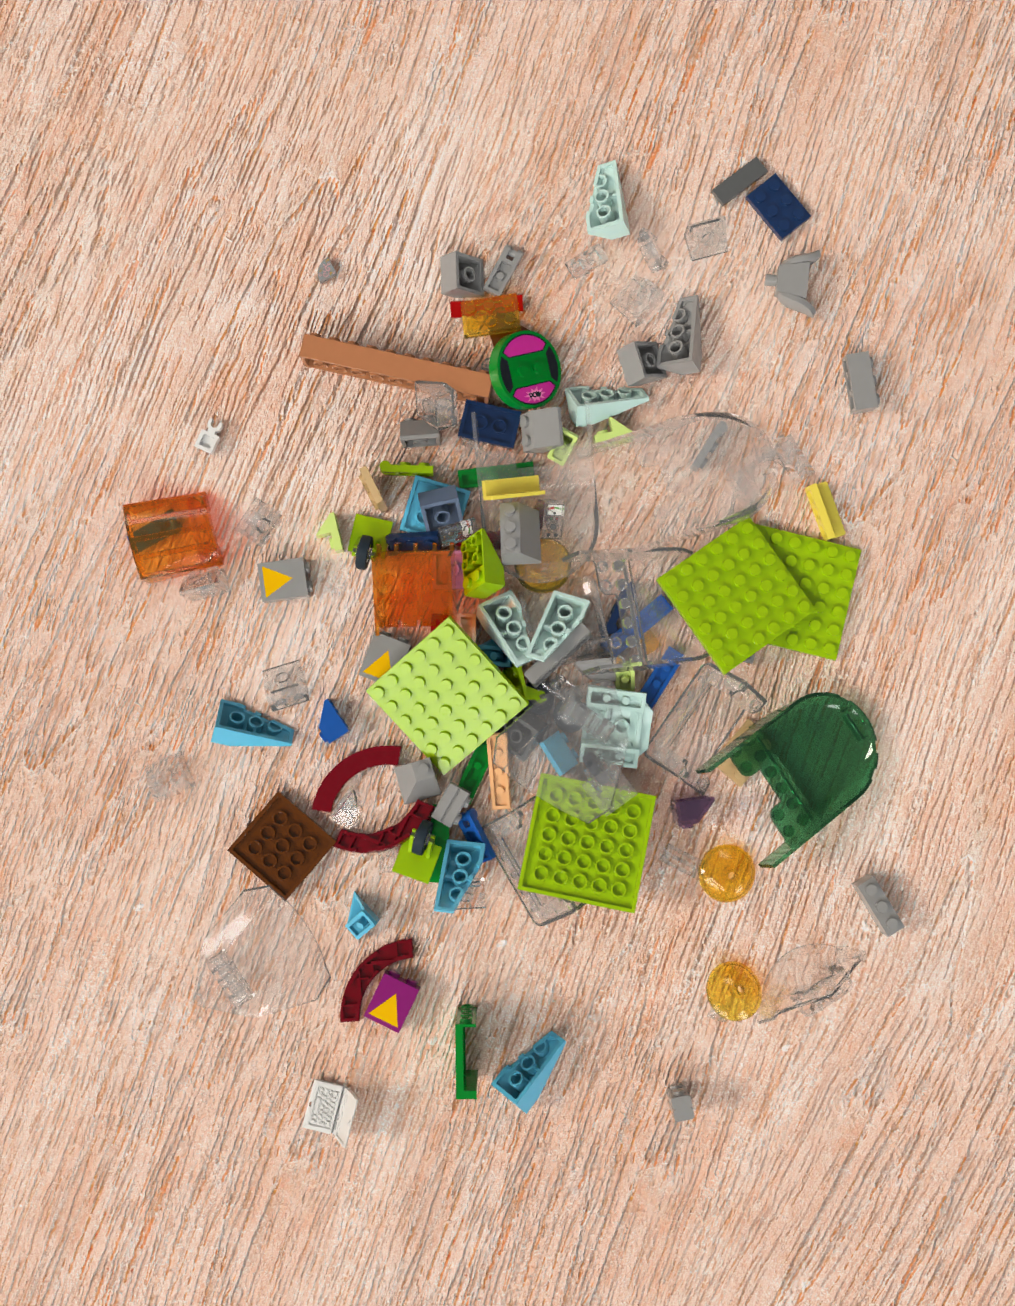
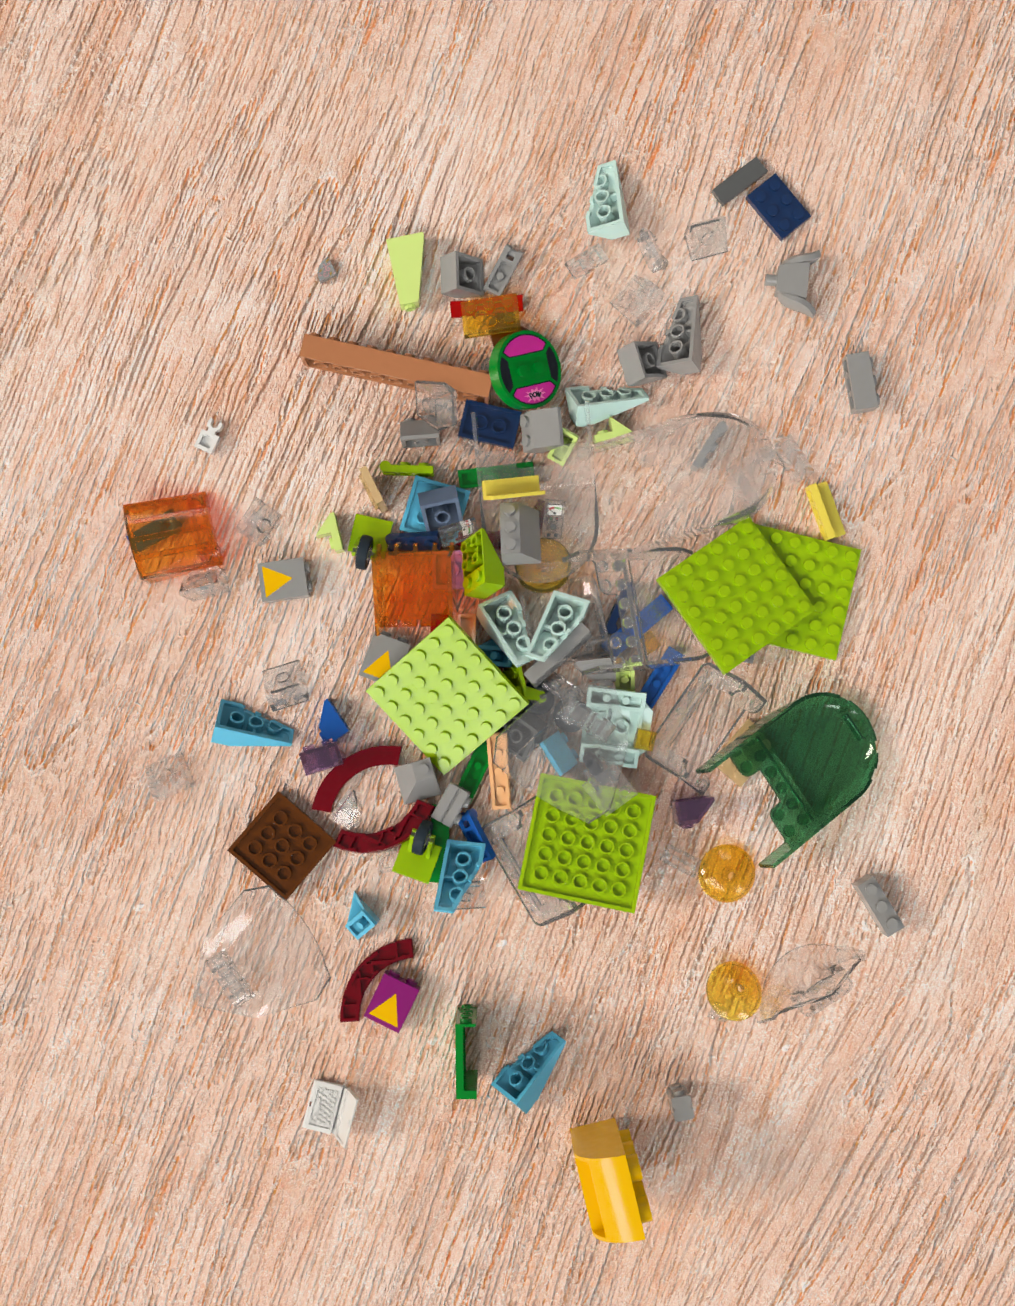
(322, 756): none -> clear purple slope
(407, 266): none -> yellowish green slope
(611, 1181): none -> yellow brick
(644, 739): none -> clear yellow tile

